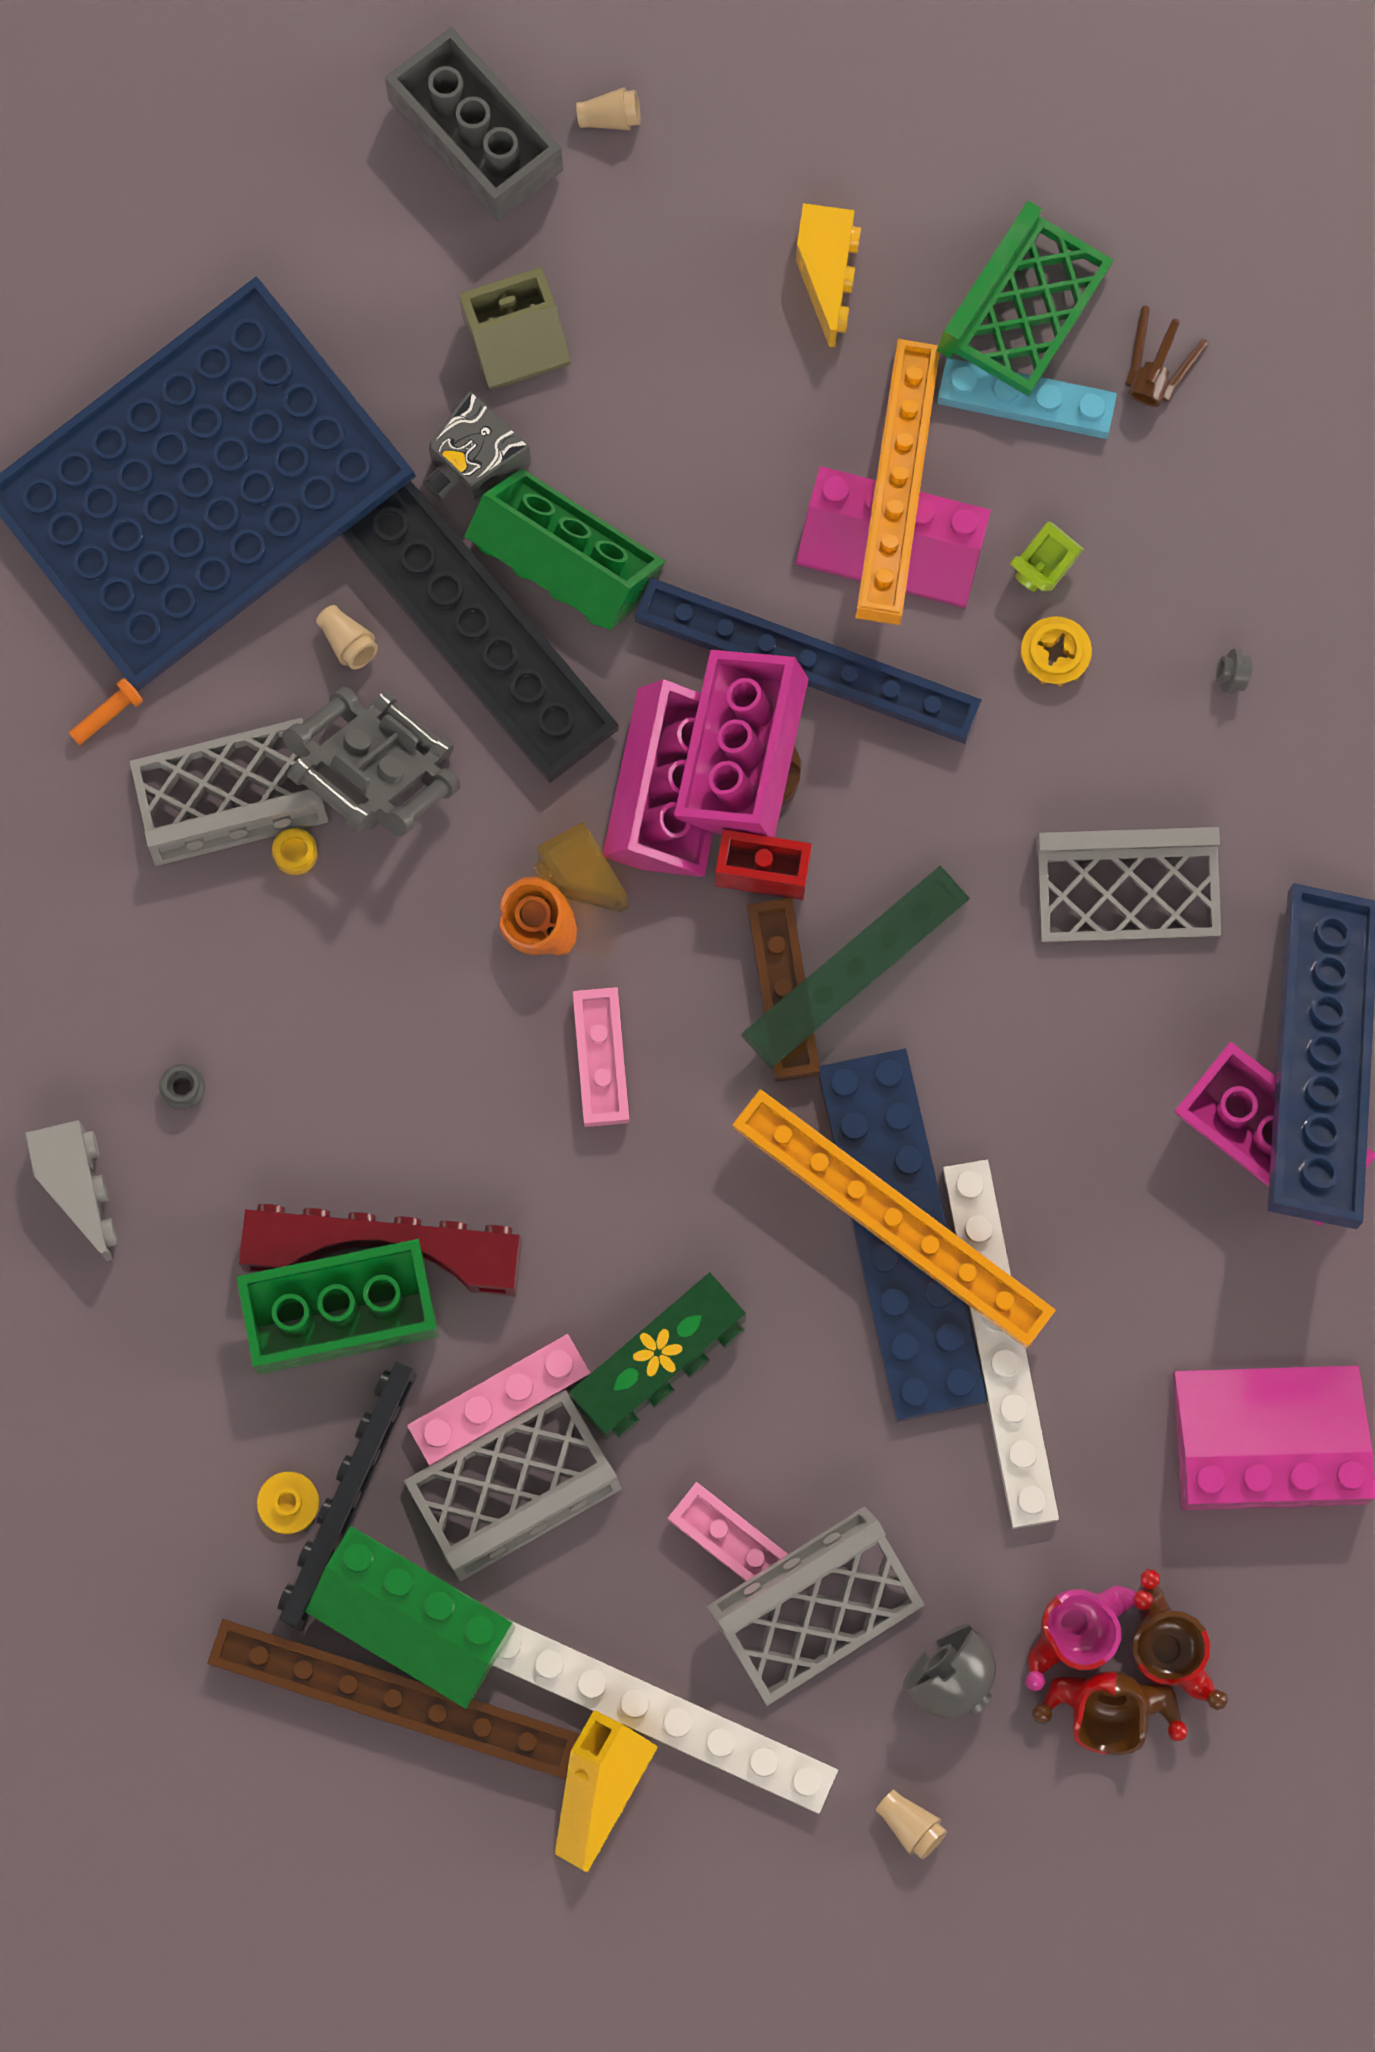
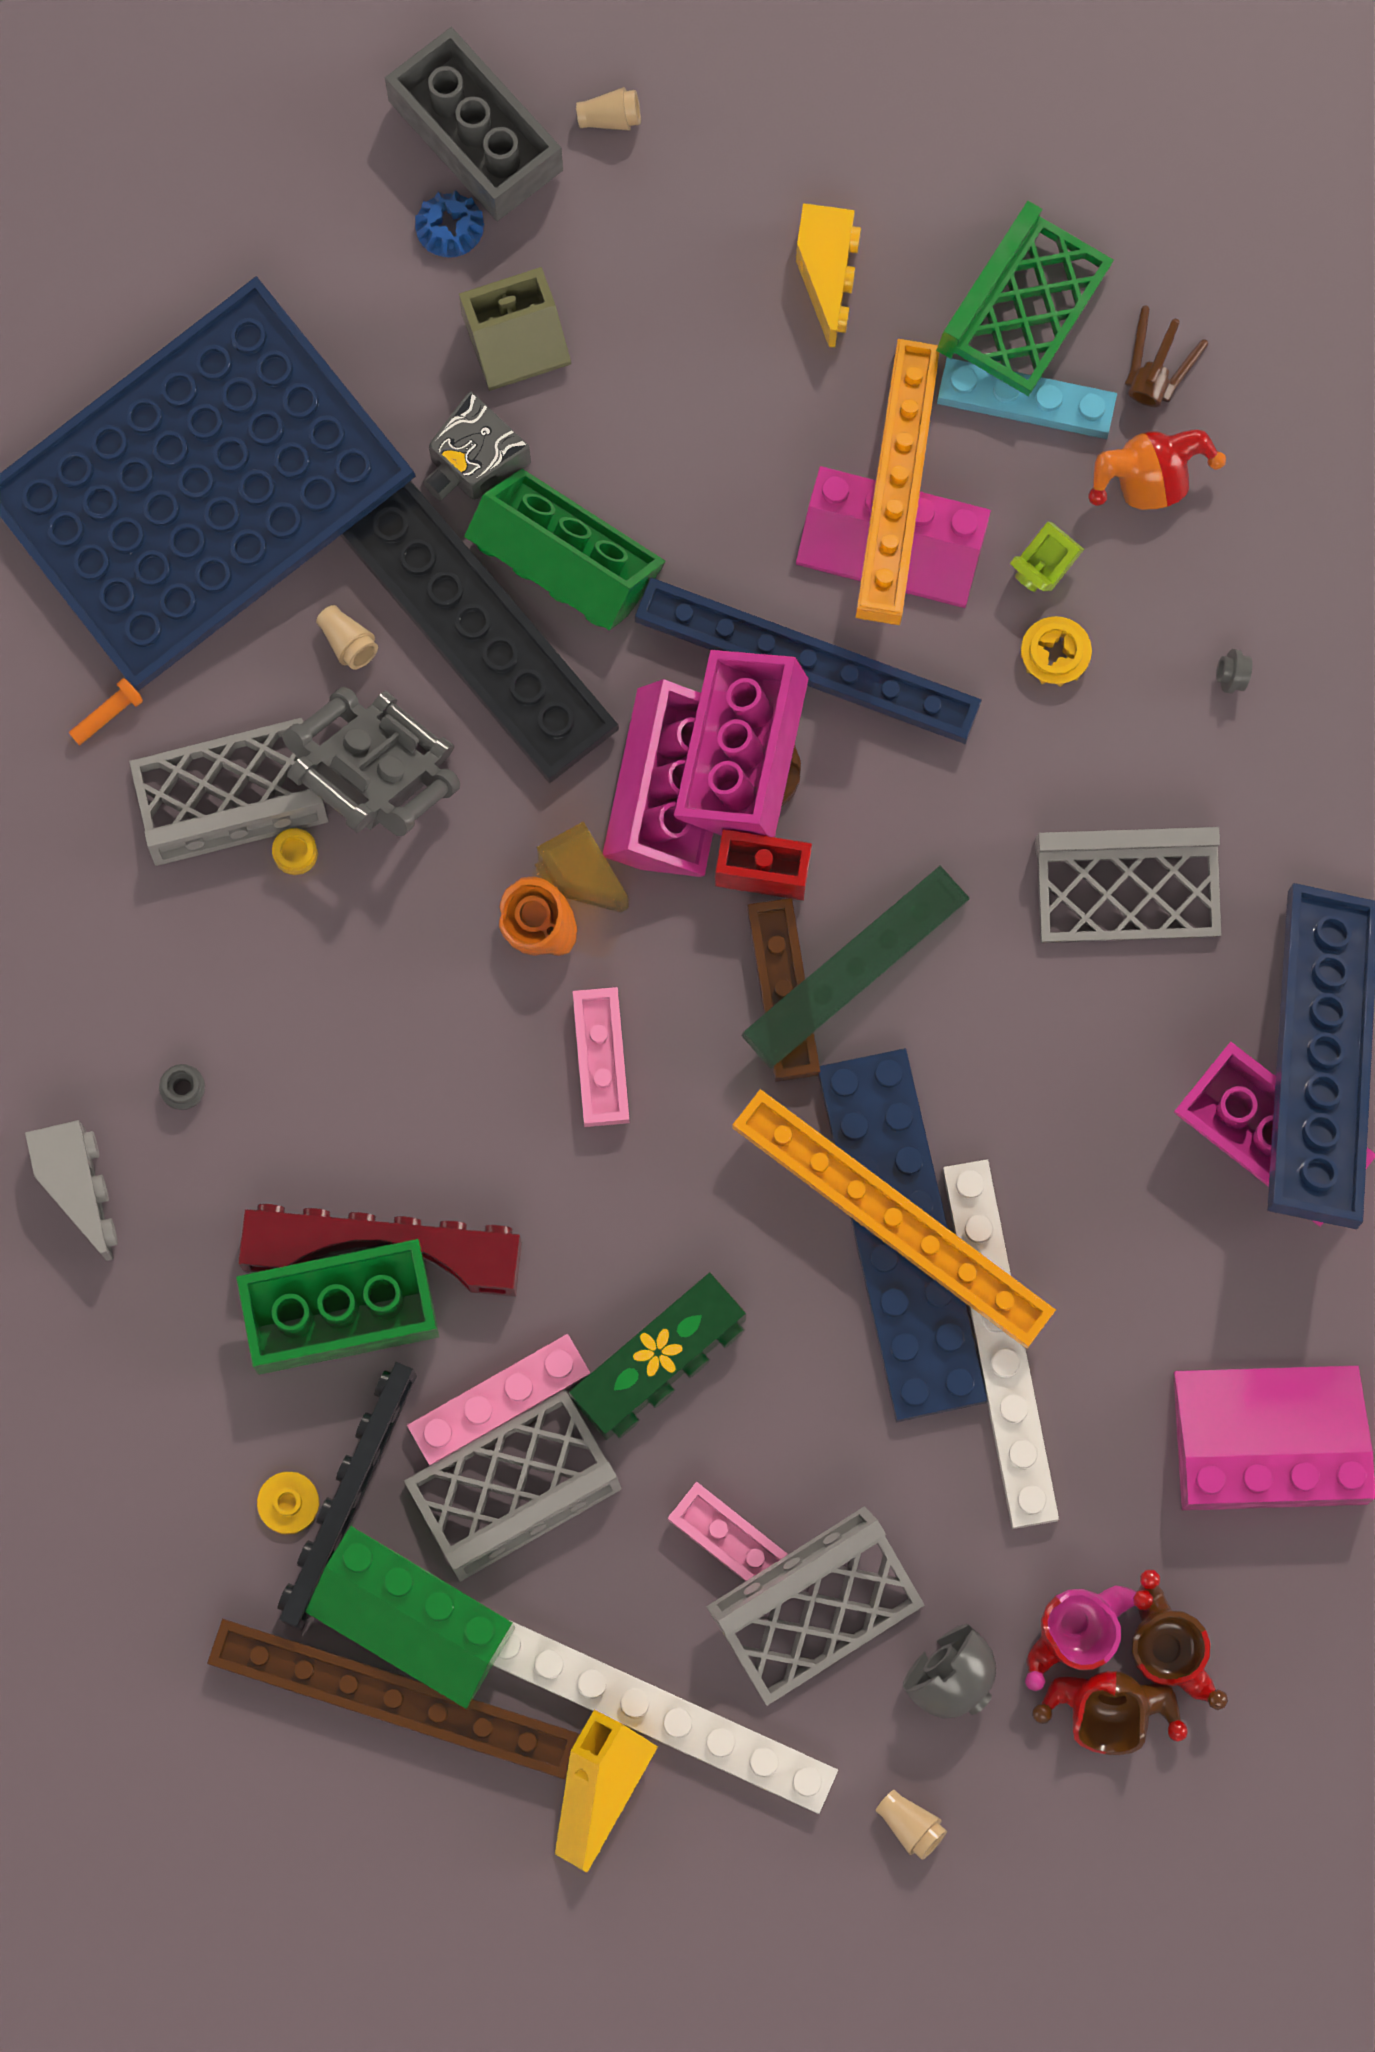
(439, 239): none -> blue gear
(1153, 468): none -> piece

